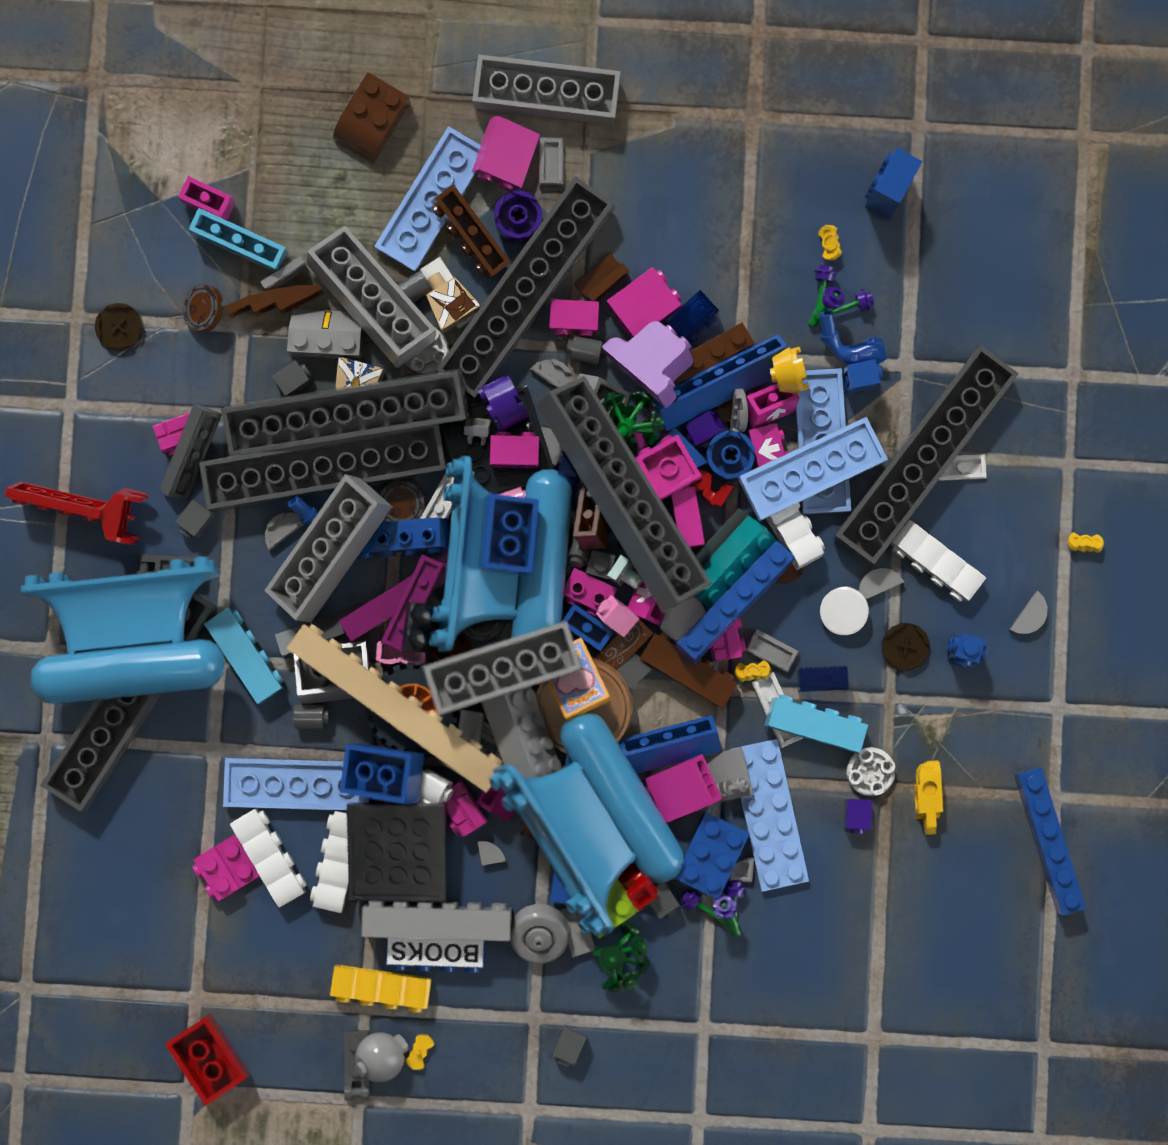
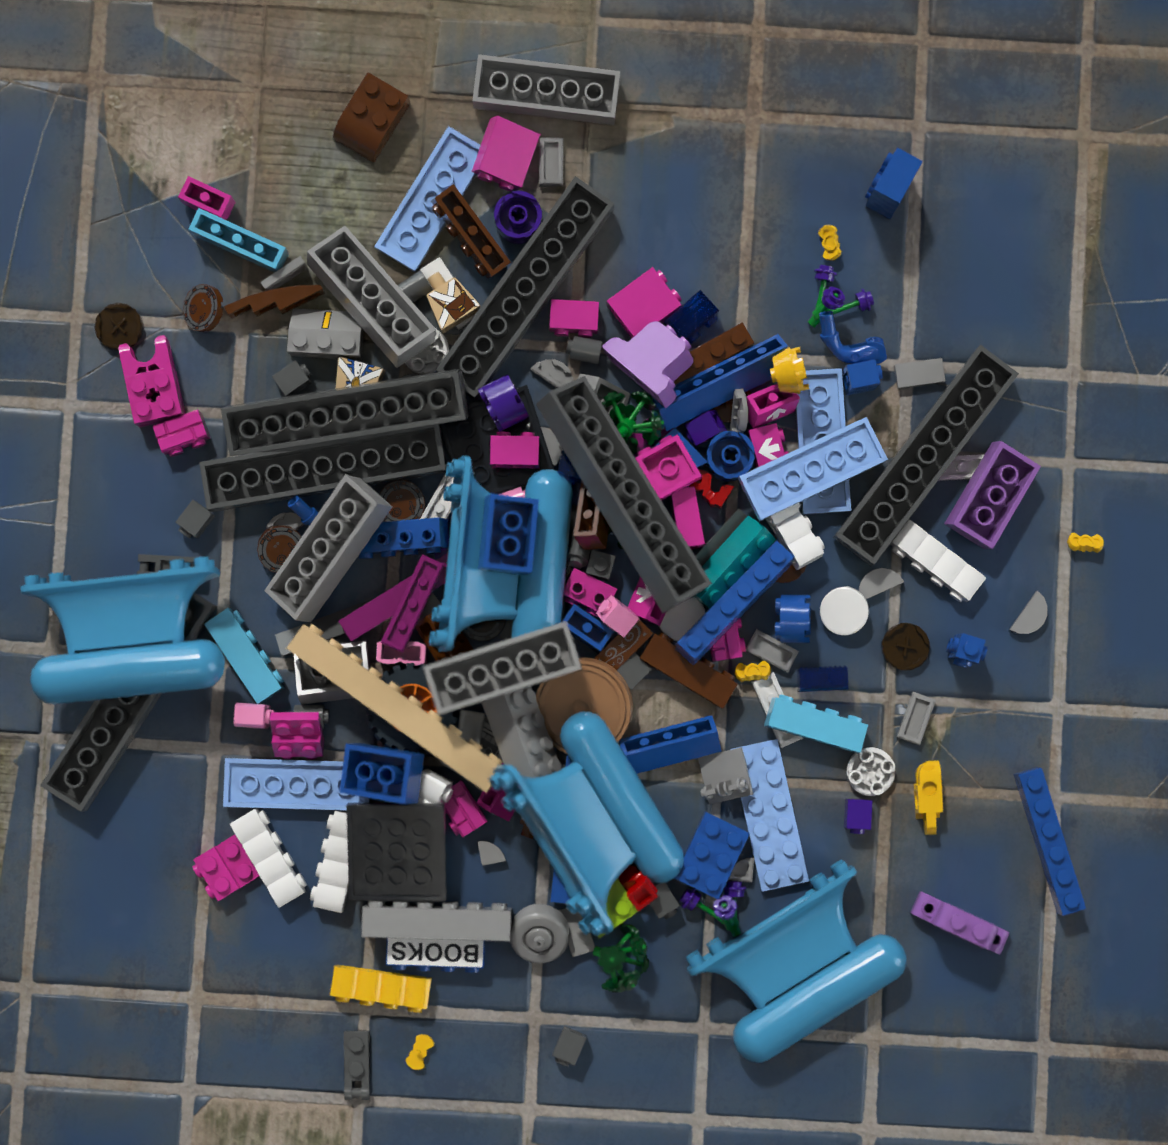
(113, 514): red hinge -> none
(152, 377): none -> dark pink brick
(190, 451): dark grey slope -> none
(207, 1059): red brick -> none
(252, 715): none -> bright pink brick
(276, 546): none -> tile
(296, 734): none -> dark pink plate
(380, 1056): light grey brick -> none
(417, 627): black tile -> none
(477, 427): light grey tile -> none
(581, 689): tile -> none
(602, 278): reddish brown panel -> none
(623, 572): light aqua tile -> none
(683, 788): dark pink brick -> none
(794, 618): none -> blue brick
(800, 967): none -> dark azure piece
(916, 718): none -> light grey tile
(919, 373): none -> light grey tile
(960, 923): none -> medium lavender brick
(992, 495): none -> medium lavender brick

